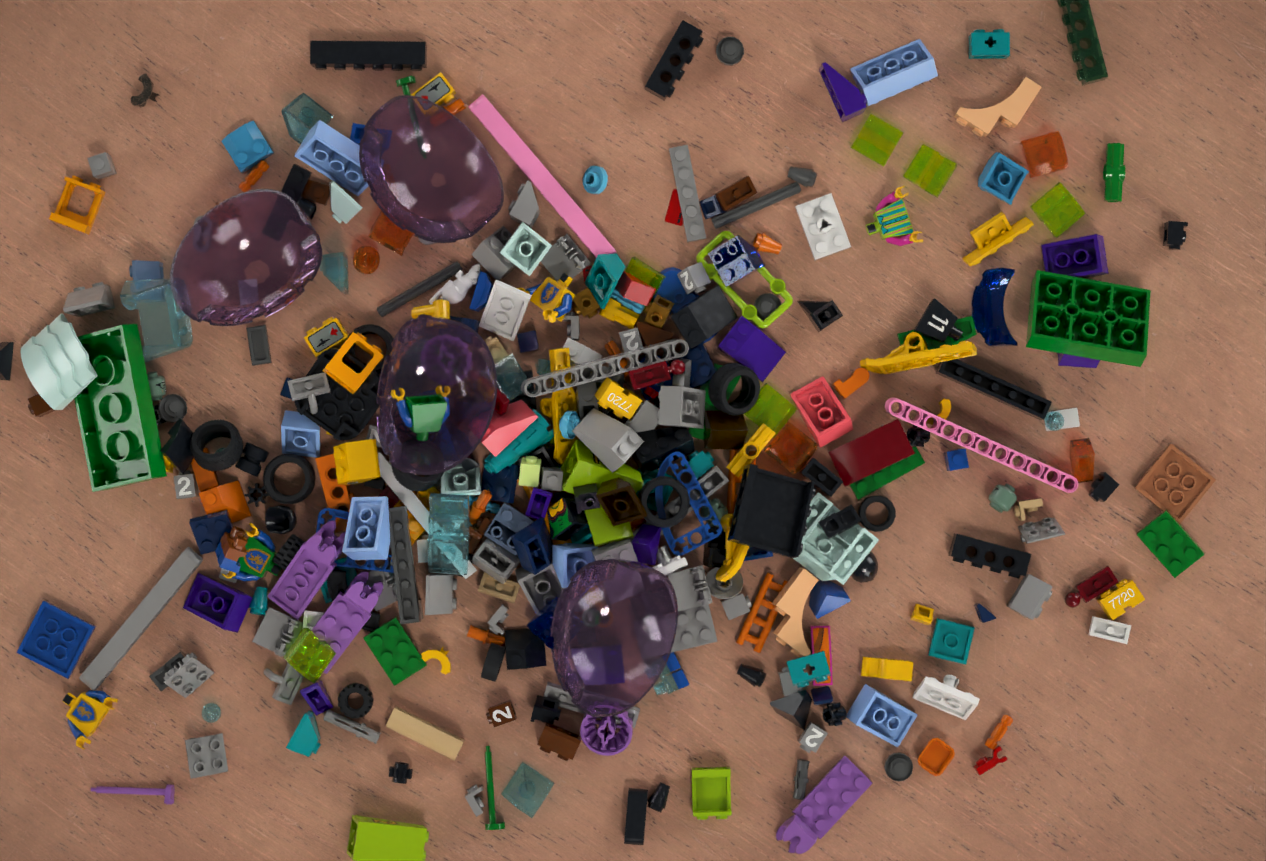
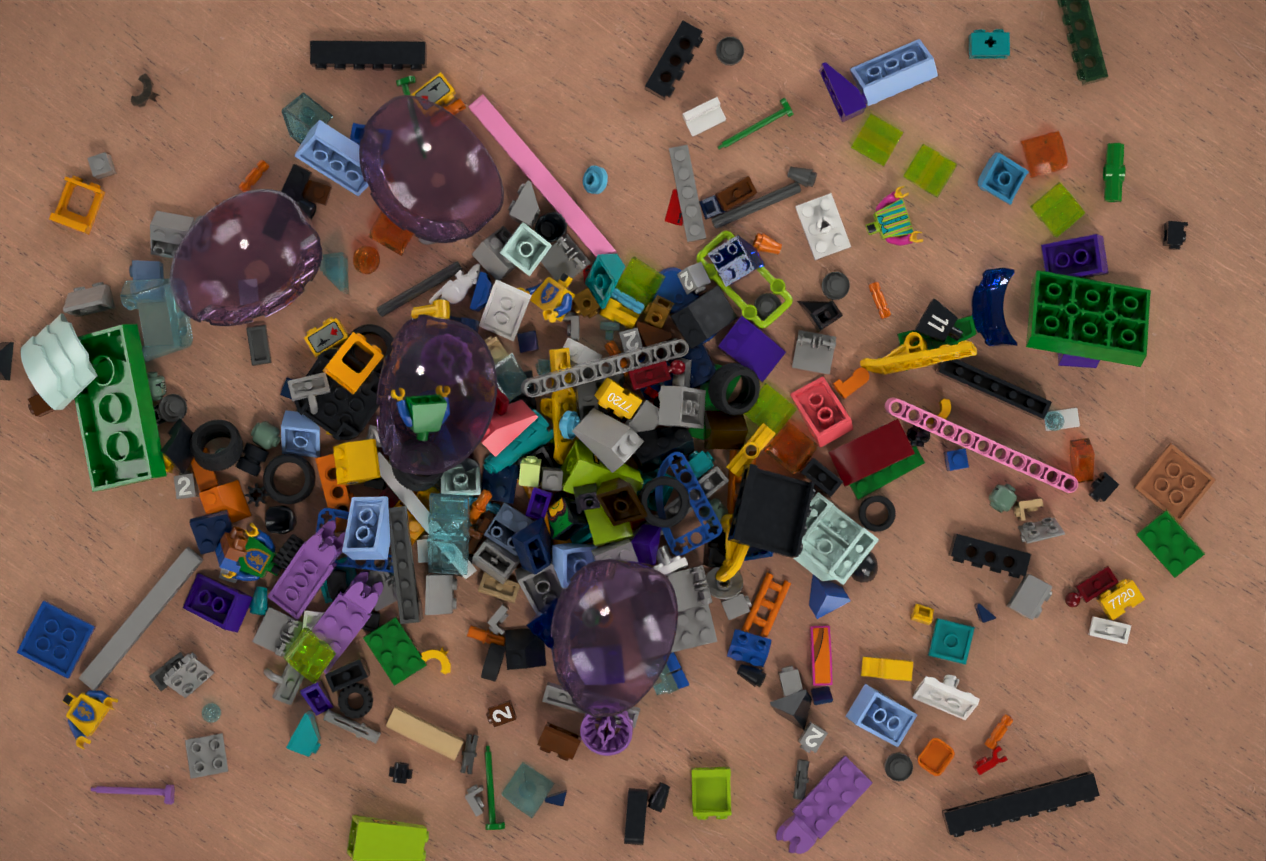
(167, 232): none -> light grey slope
(247, 146): dark azure slope -> none
(265, 435): none -> sand green head
(342, 204): light aqua slope -> none
(347, 675): none -> black brick
(469, 753): none -> dark grey pin
(546, 710): black brick -> none
(551, 226): none -> black hair
(556, 798): none -> dark blue slope
(610, 327): none -> clear light blue tile
(634, 289): slope -> none
(704, 116): none -> white panel
(749, 648): none -> blue bracket
(786, 110): none -> green piece
(792, 602): light nougat arch -> none
(798, 666): teal brick -> none
(814, 352): none -> light grey hinge
(834, 714): black gear -> none
(835, 286): none -> dark grey plate
(840, 521): black slope -> none
(879, 300): none -> orange axle
(993, 235): yellow bracket -> none
(1008, 111): light nougat arch -> none
(1020, 803): none -> black brick

